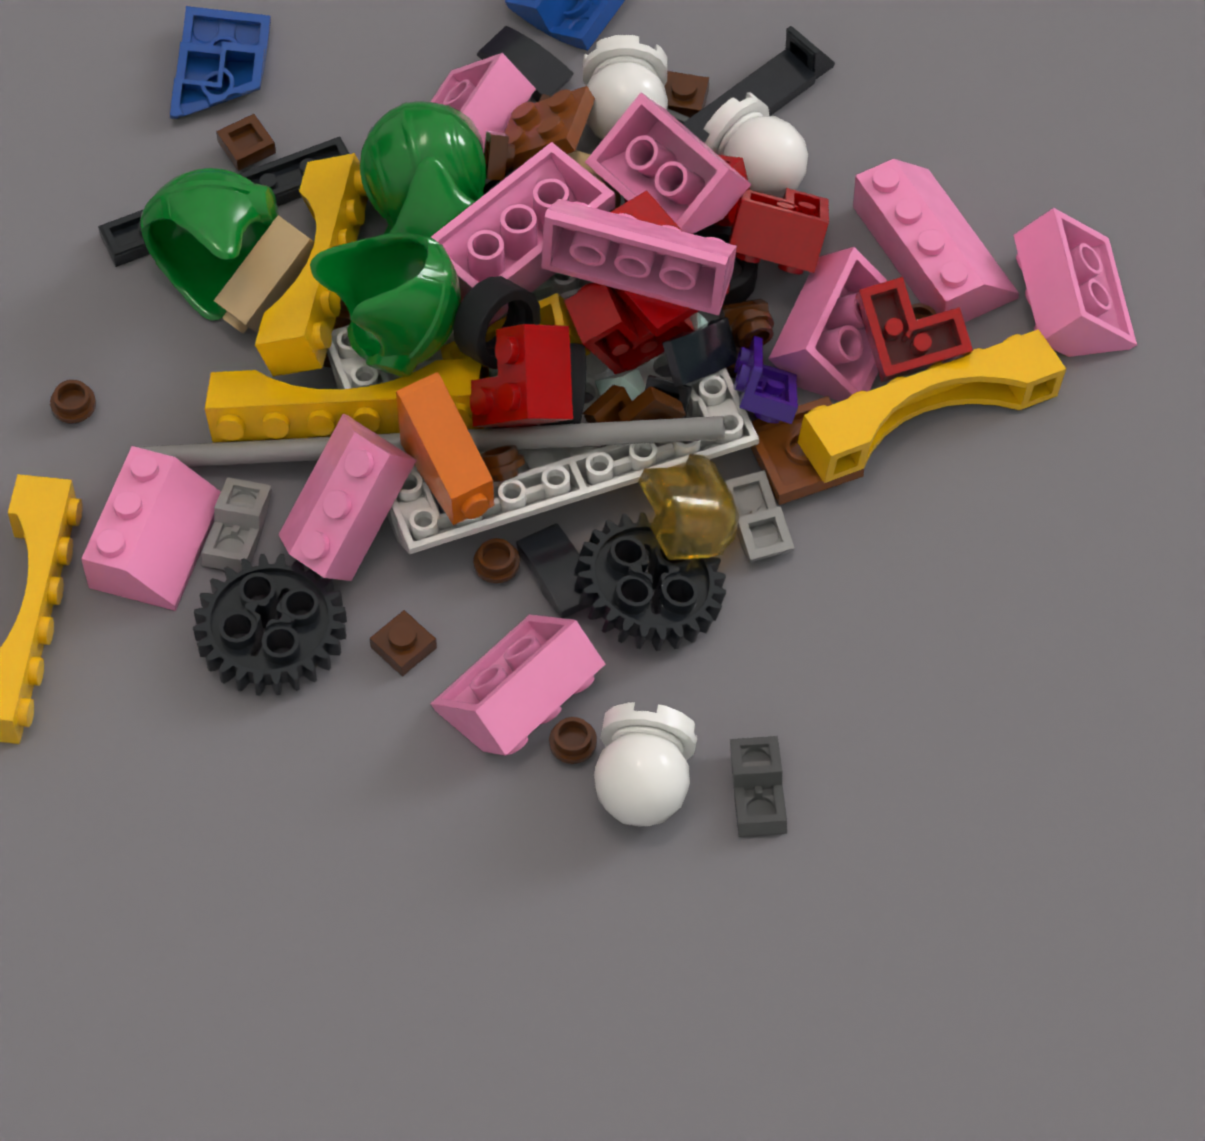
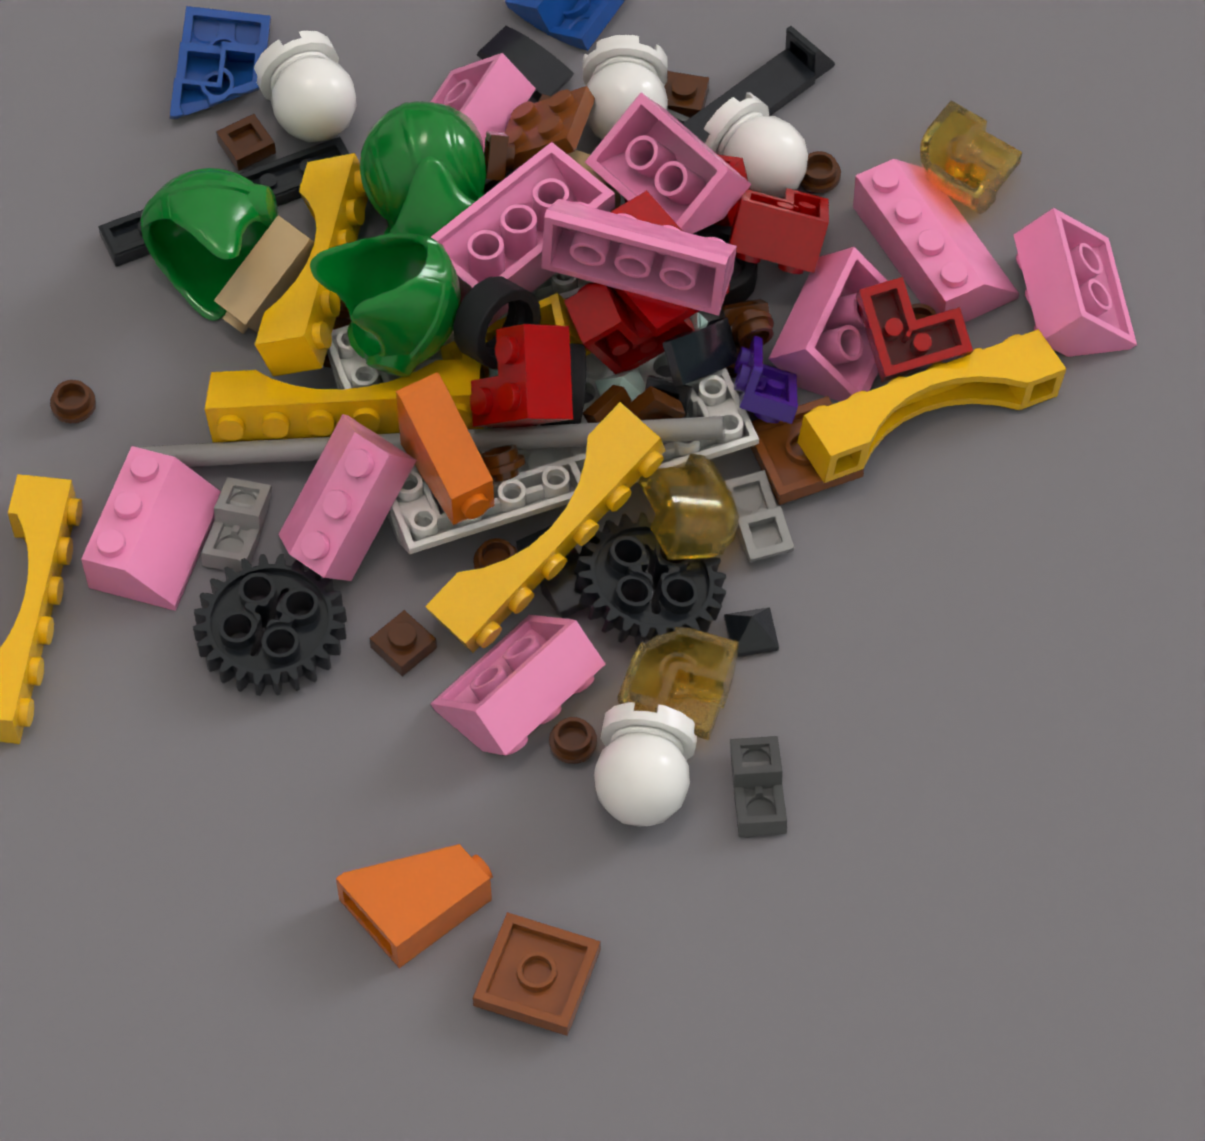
(307, 87): none -> white tile
(416, 898): none -> orange slope
(482, 598): none -> yellow arch
(537, 973): none -> dark orange plate
(683, 672): none -> clear yellow brick
(753, 631): none -> black slope
(822, 172): none -> reddish brown plate
(965, 158): none -> clear yellow brick

